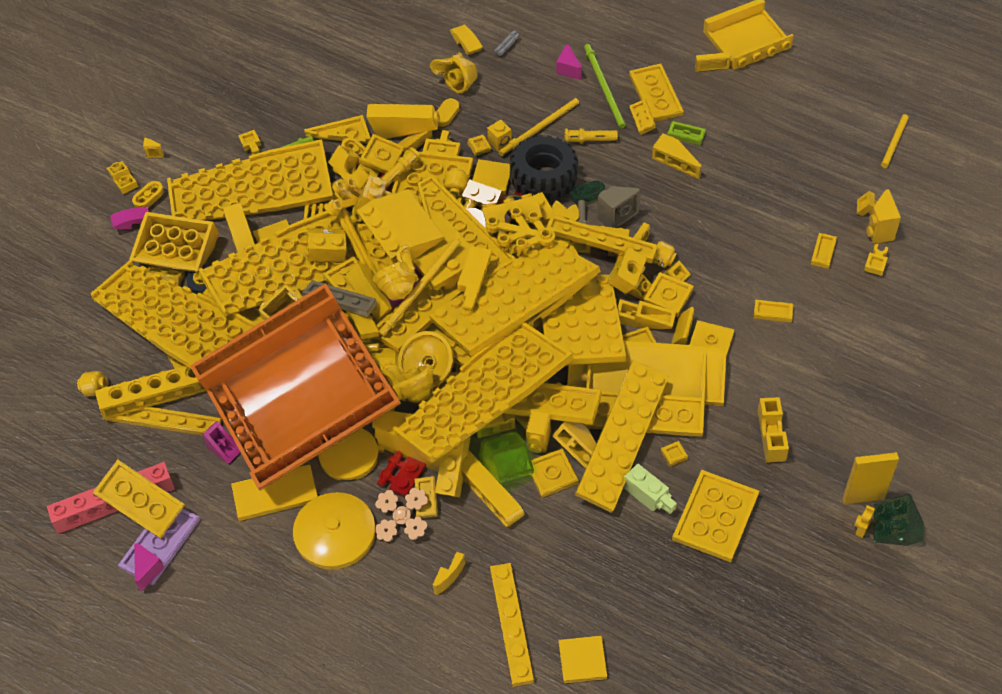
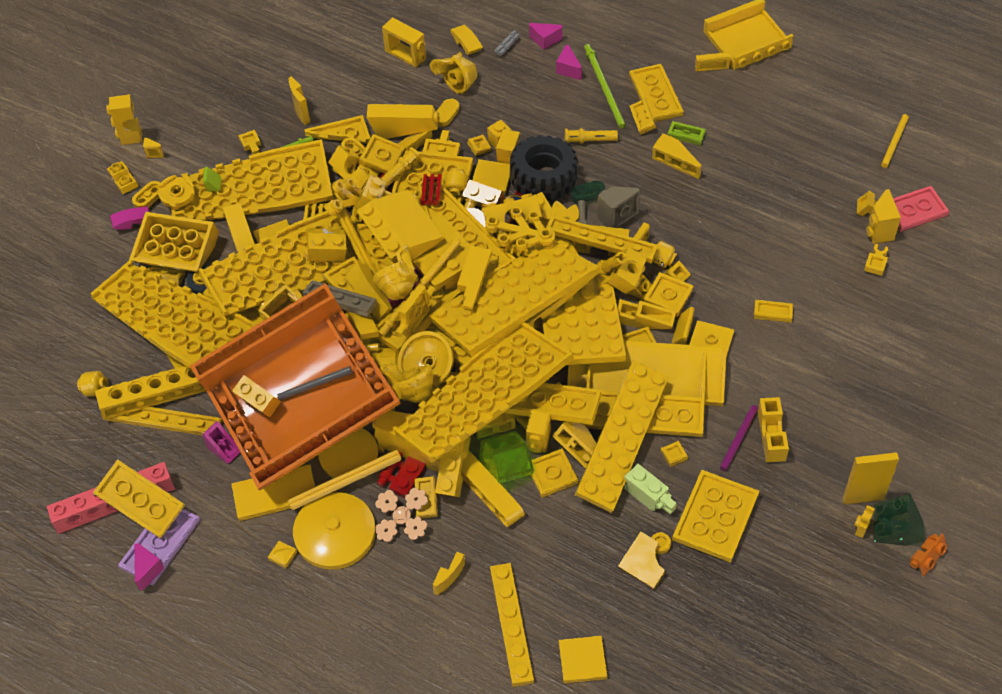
(122, 118): none -> yellow arch
(178, 200): none -> yellow plate
(211, 180): none -> lime slope
(256, 396): none -> yellow brick
(282, 554): none -> yellow tile
(299, 101): none -> yellow slope
(314, 383): none -> dark grey bar
(344, 479): none -> yellow axle
(395, 31): none -> yellow window
(414, 310): none -> yellow plate
(431, 179): none -> red tile
(506, 144): none -> yellow slope
(514, 142): yellow bar -> none
(545, 34): none -> dark pink slope
(608, 265): none -> yellow pin
(641, 561): none -> yellow tile
(664, 542): none -> yellow tile
(738, 438): none -> magenta bar
(823, 250): yellow tile -> none
(919, 208): none -> coral tile
(934, 547): none -> orange hinge

